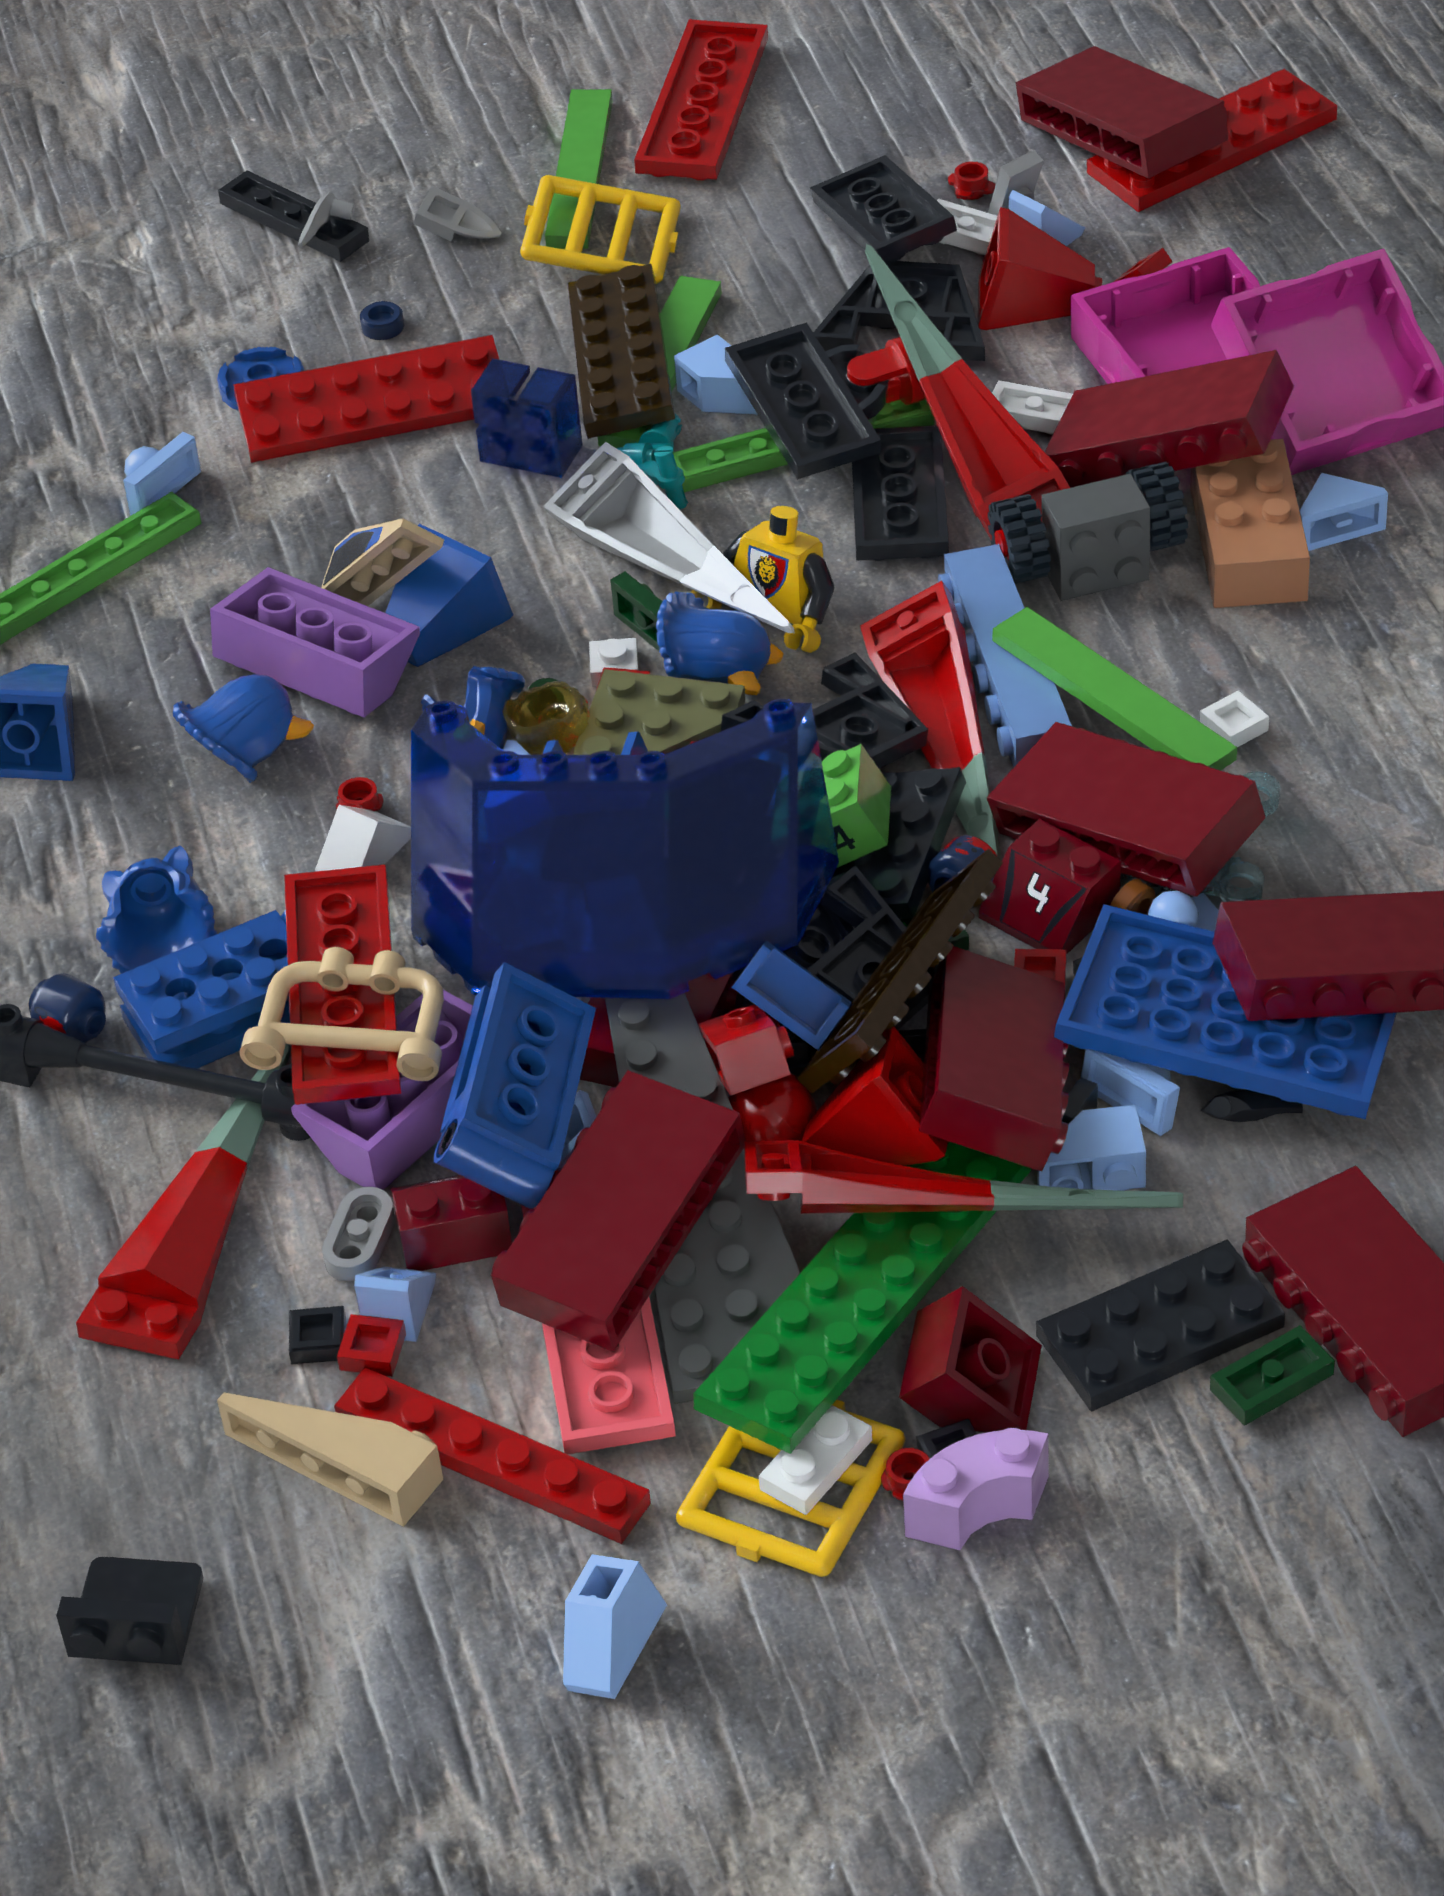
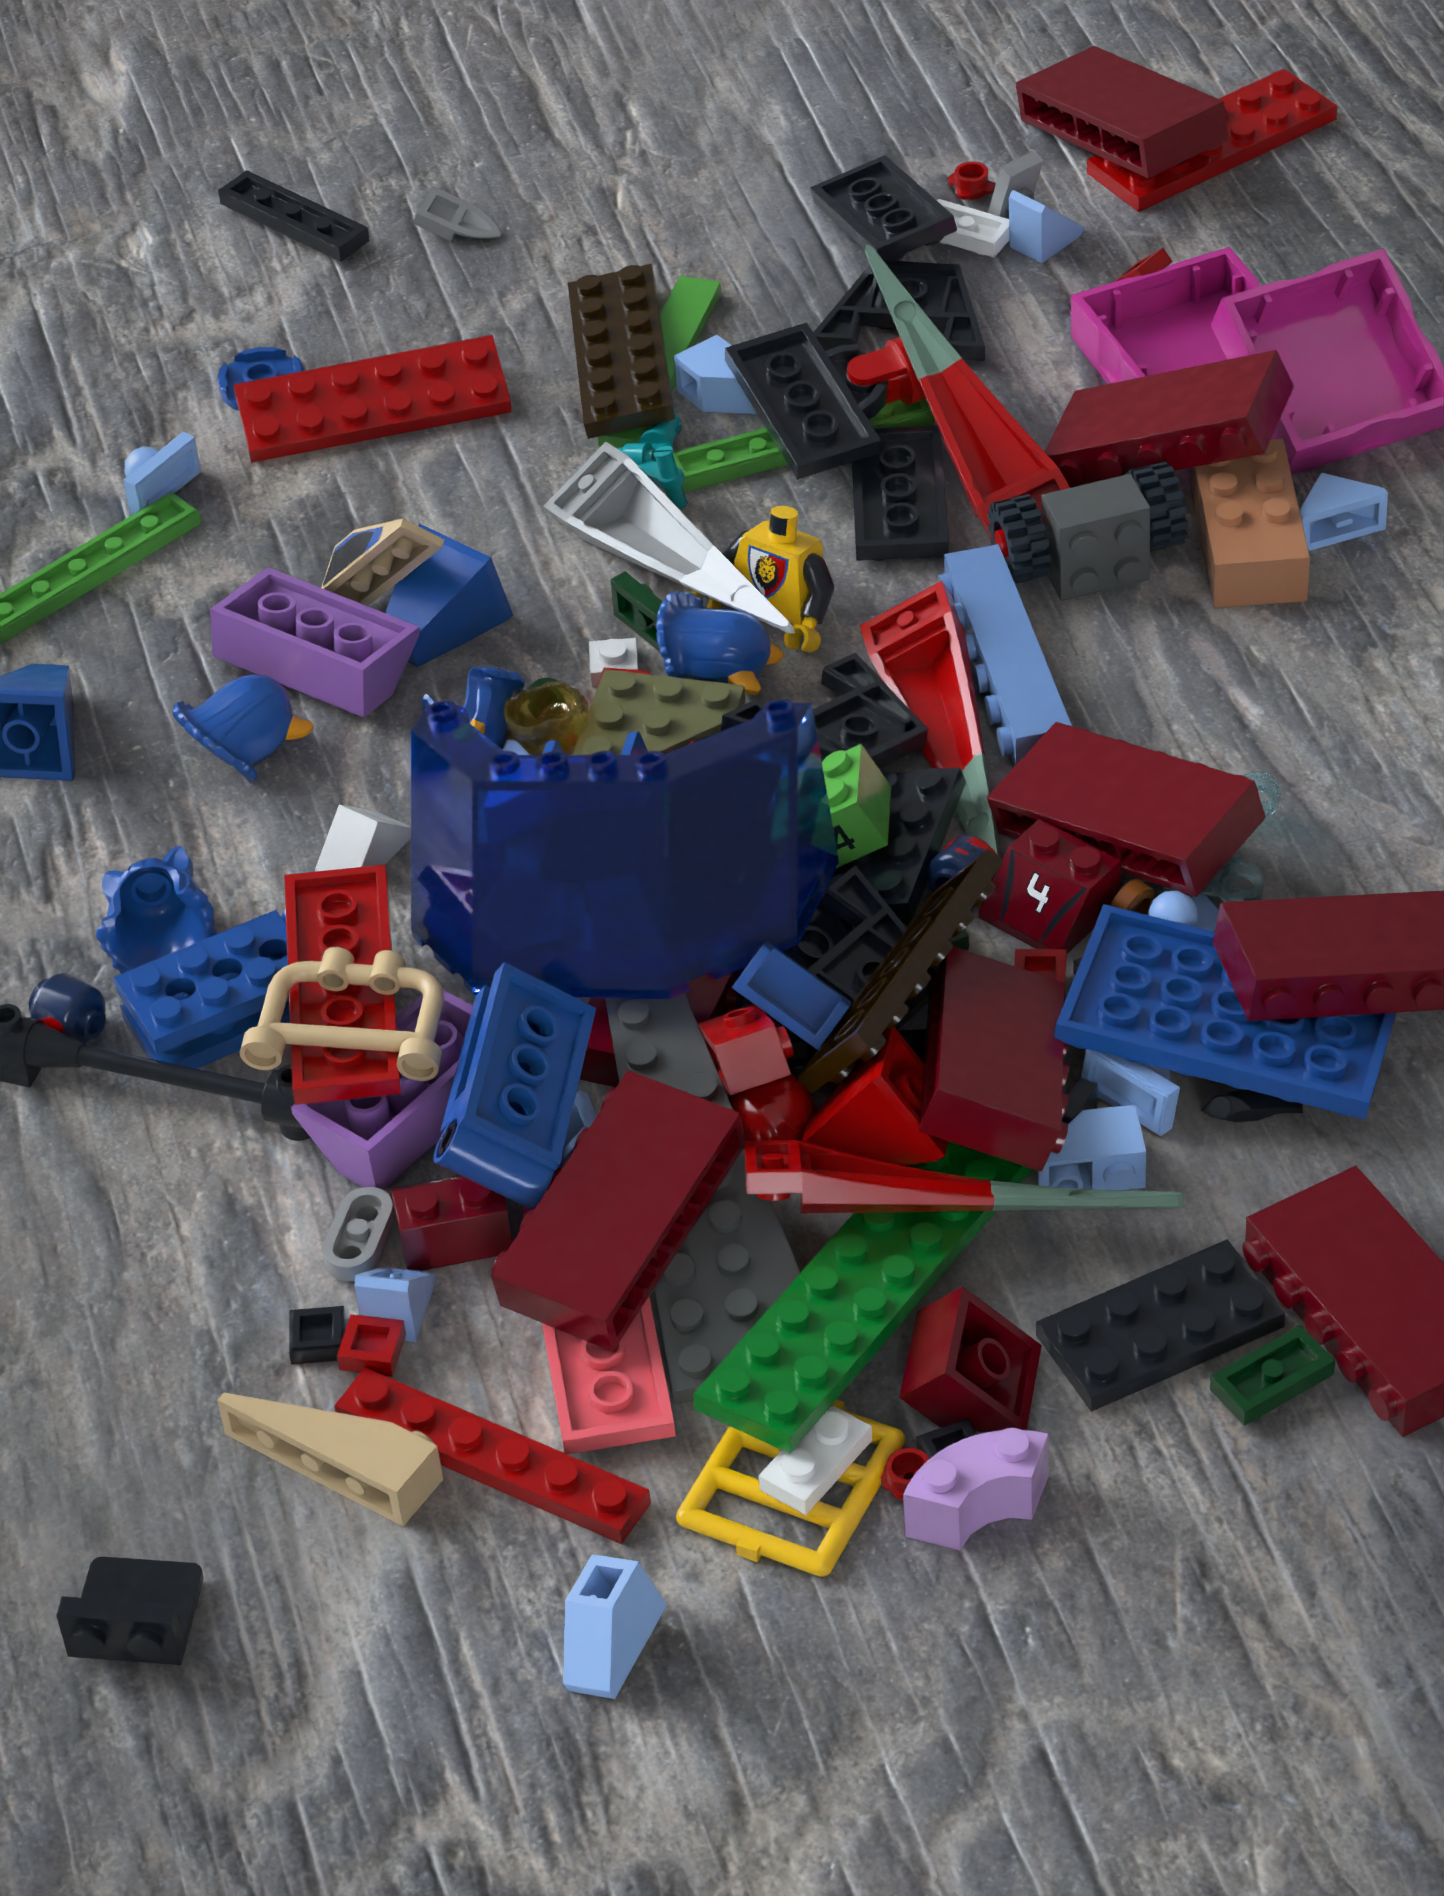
(163, 1273): red plate -> none
(320, 215): light grey bar -> none
(360, 793): red plate -> none
(382, 320): dark blue tile -> none
(538, 429): clear blue piece -> none
(579, 157): bright green tile -> none
(589, 193): yellow bar -> none
(701, 100): red plate -> none
(1028, 275): red slope -> none
(1032, 406): white plate -> none
(1111, 691): bright green tile -> none
(1235, 719): white plate -> none

